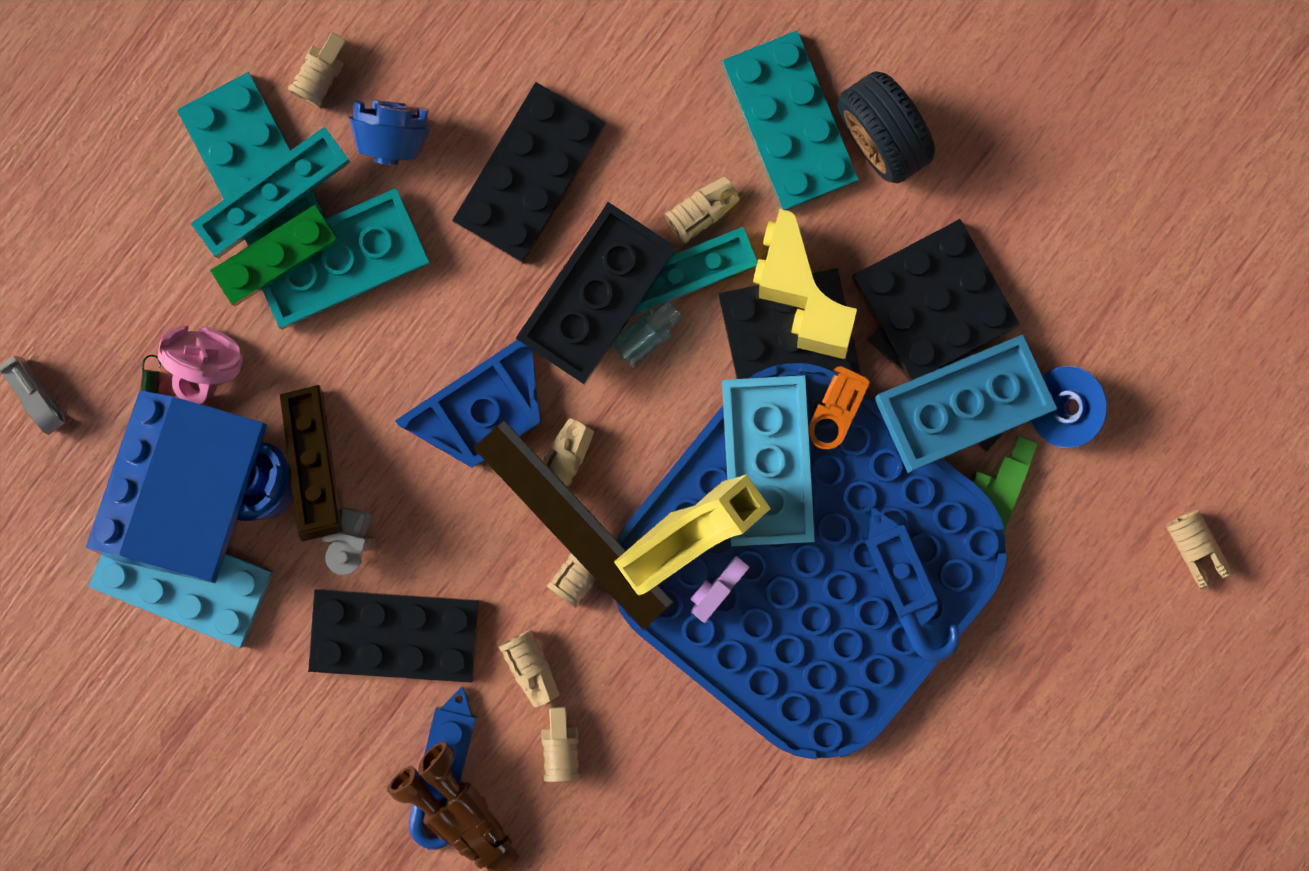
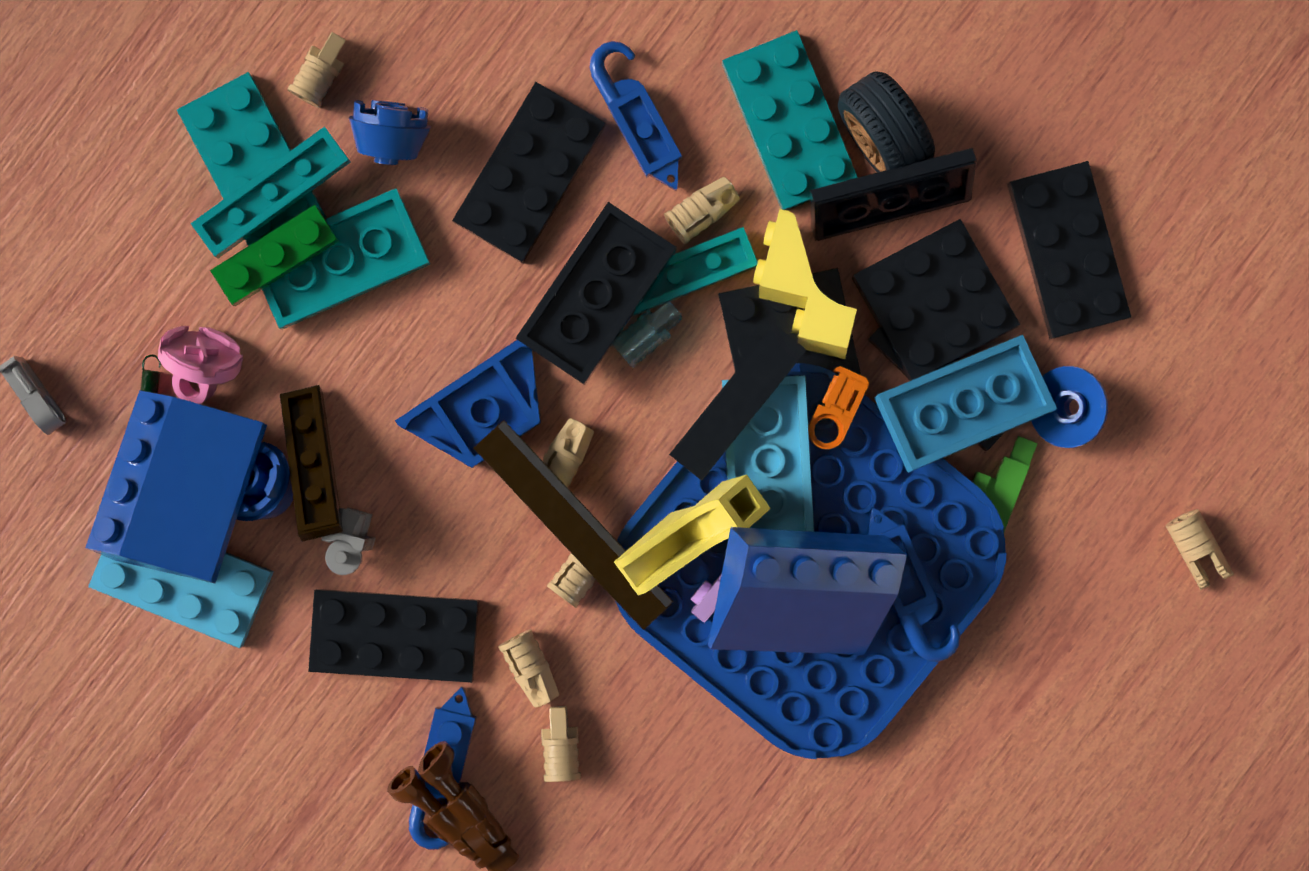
(637, 118): none -> blue plate
(738, 402): none -> black tile
(804, 591): none -> blue slope
(892, 194): none -> black tile
(1069, 250): none -> black plate

